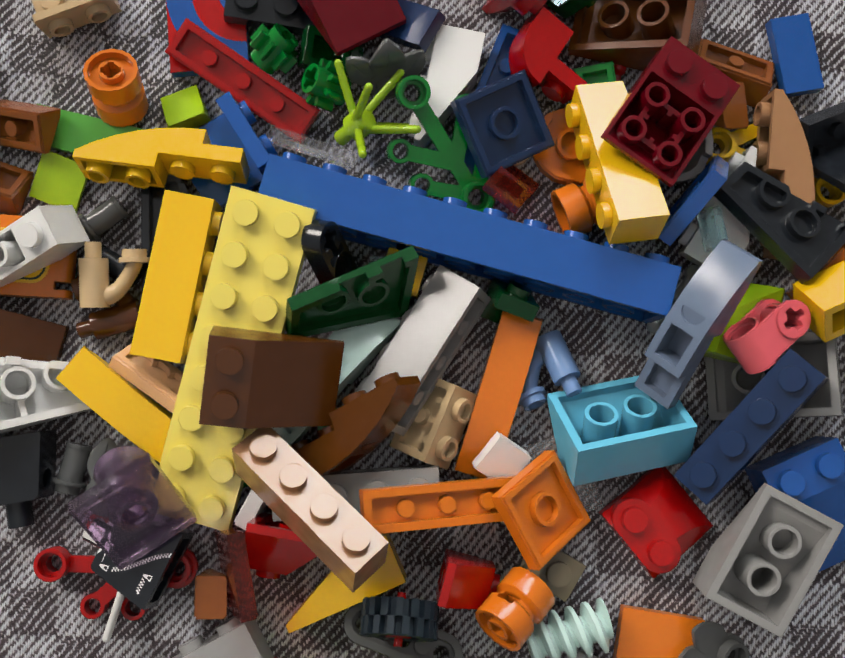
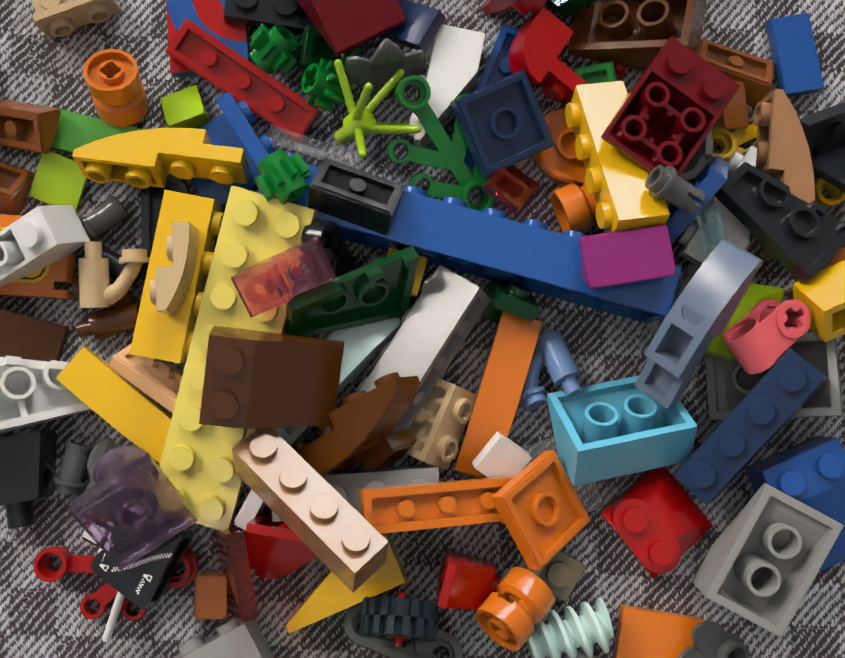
(174, 281): none -> tan slope
(282, 176): none -> green gear
(283, 276): none -> clear pink slope
(355, 196): none -> black slope
(388, 450): none -> reddish brown tile
(626, 256): none -> magenta slope
(666, 184): none -> dark grey pin

